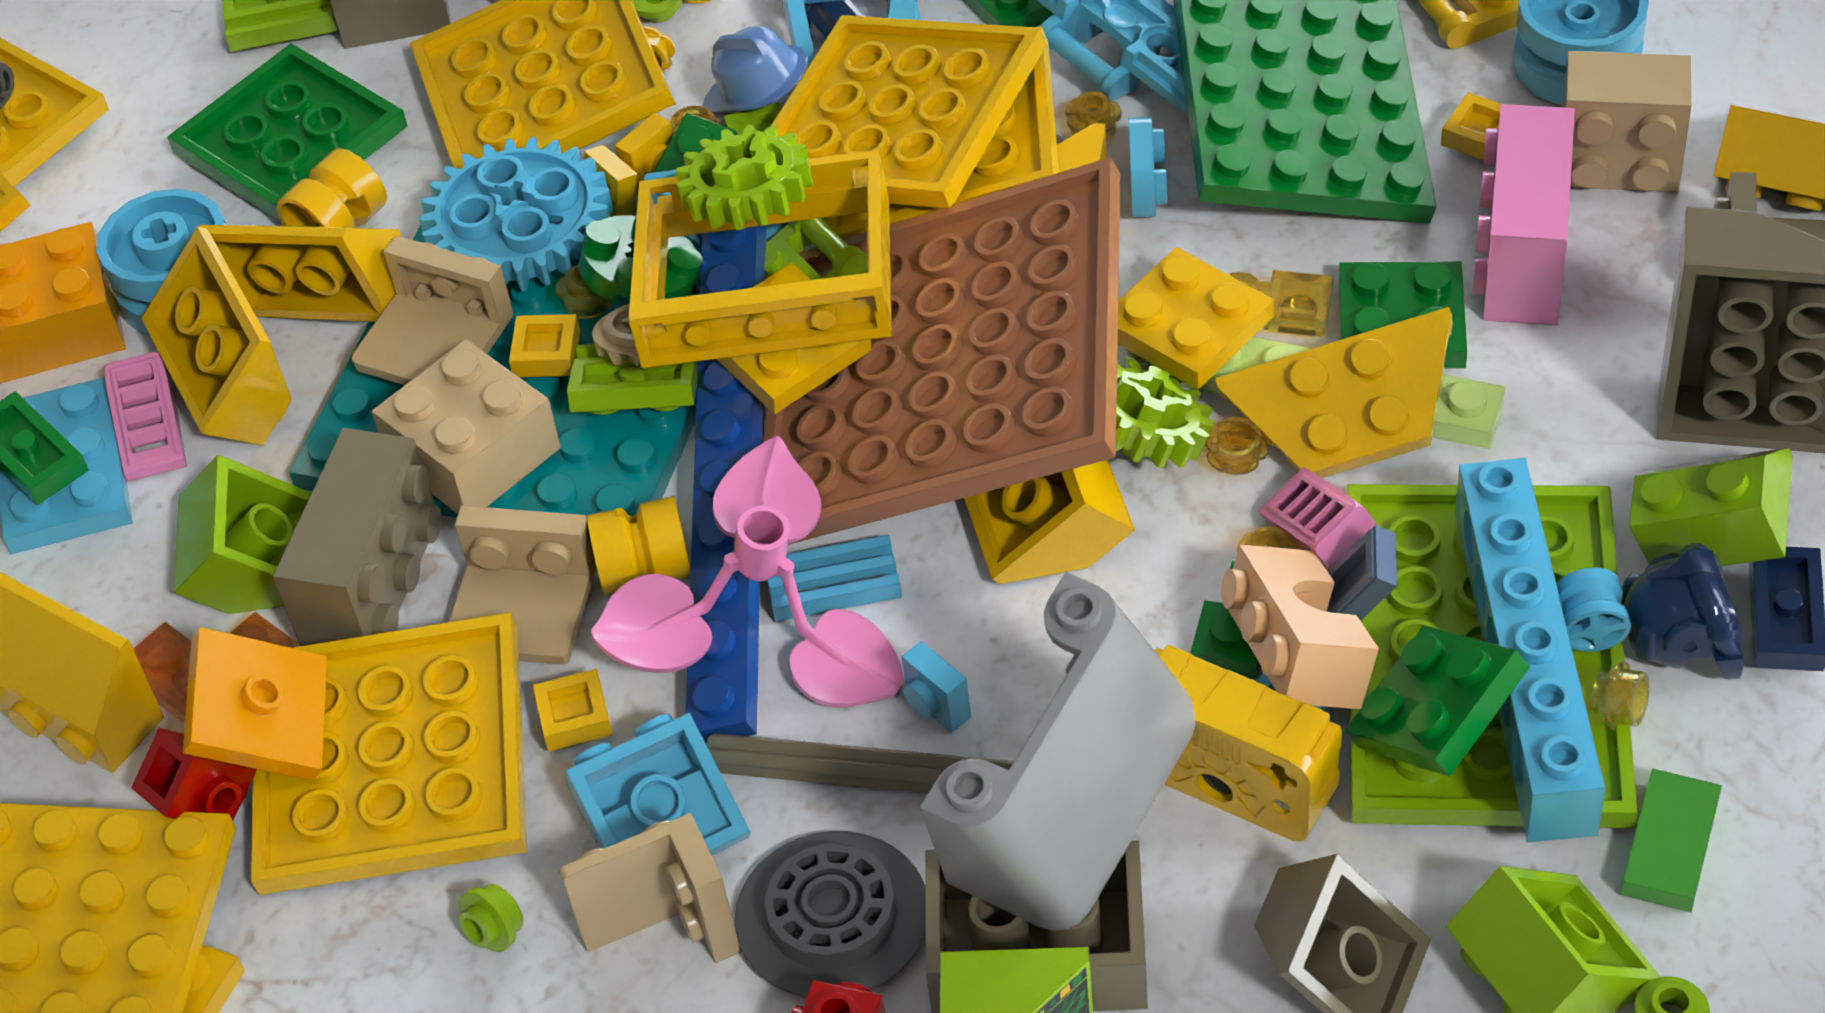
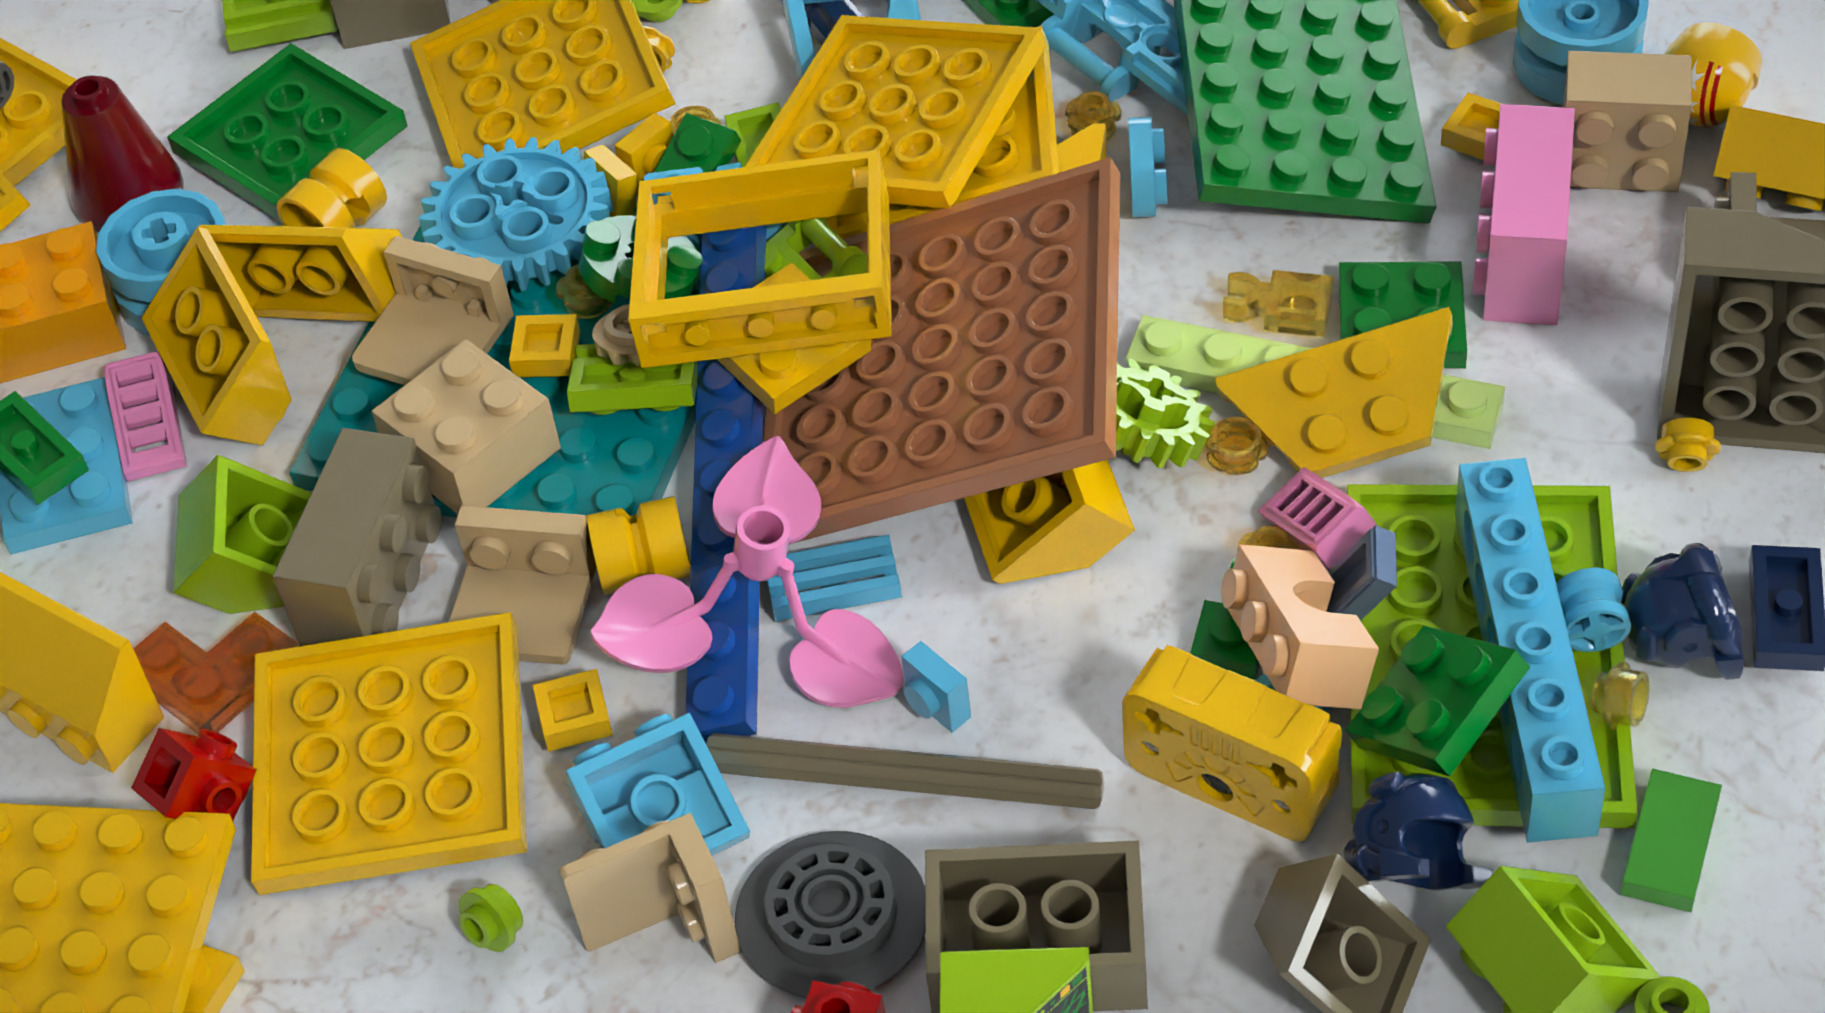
(110, 151): none -> dark red cone
(255, 704): light orange plate -> none
(744, 177): lime gear -> none
(752, 70): medium blue piece -> none
(1076, 794): light grey windscreen -> none
(1190, 317): yellow plate -> none
(1414, 834): none -> dark blue helmet
(1687, 444): none -> yellow plate
(1722, 70): none -> yellow helmet
(1724, 503): lime slope -> none

